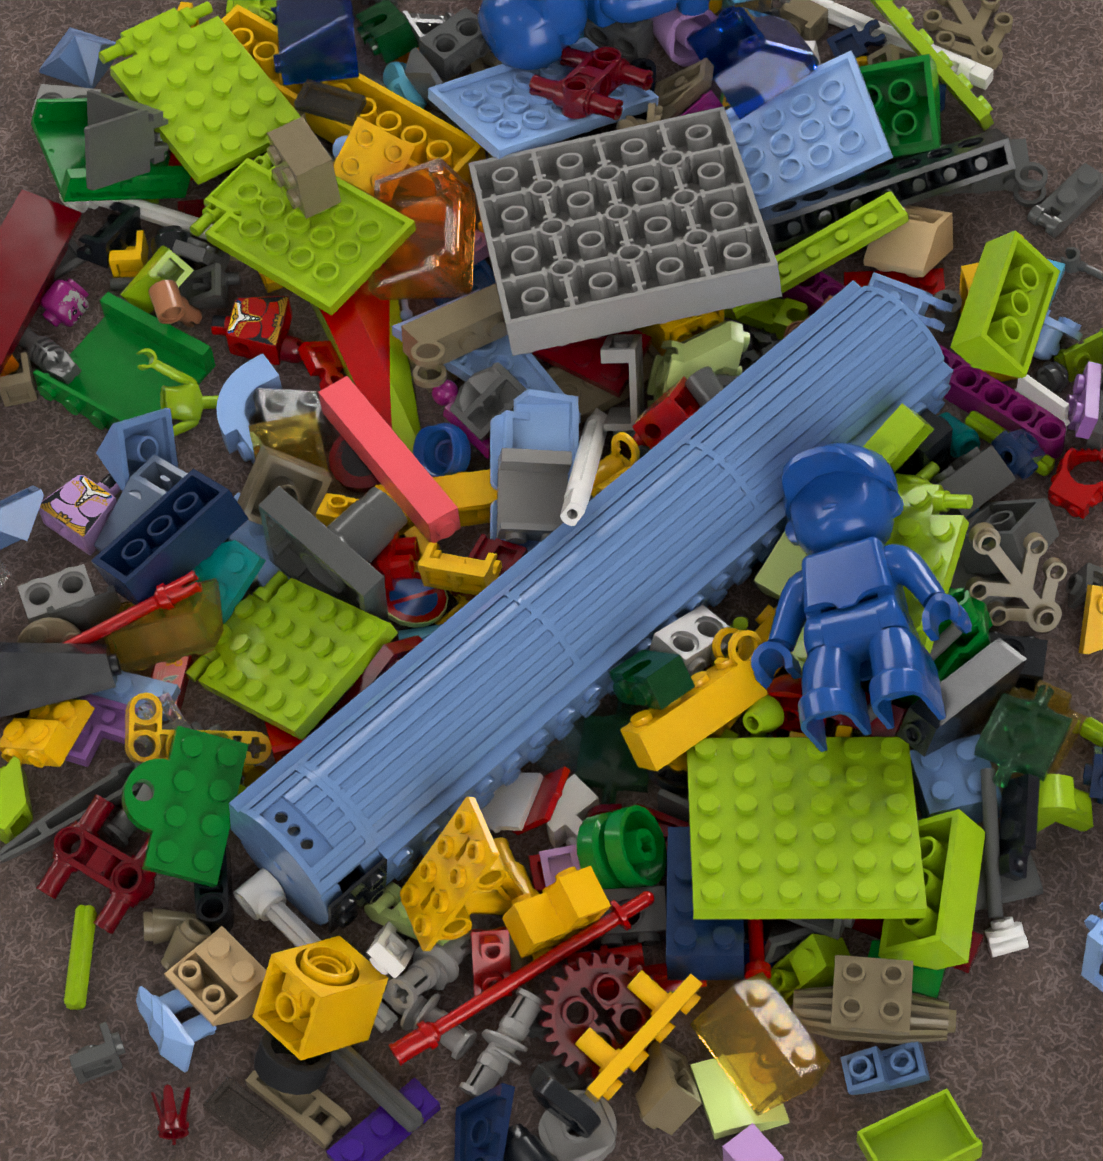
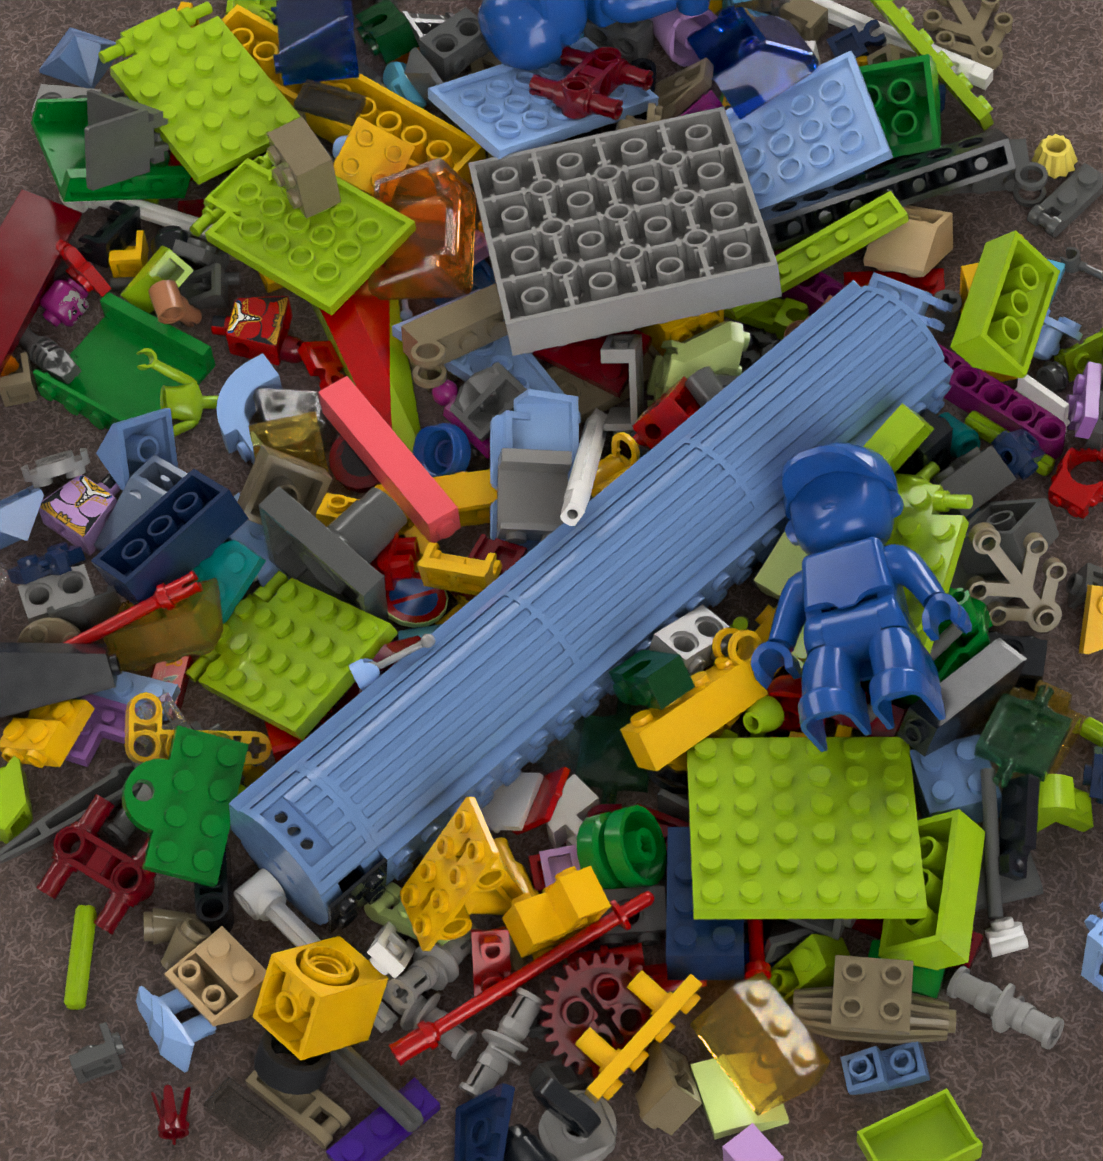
(54, 562): none -> dark blue hinge
(56, 465): none -> light grey plate
(81, 270): none -> red hinge
(367, 671): none -> hinge
(1004, 1008): none -> light grey piece
(1056, 156): none -> light yellow piece

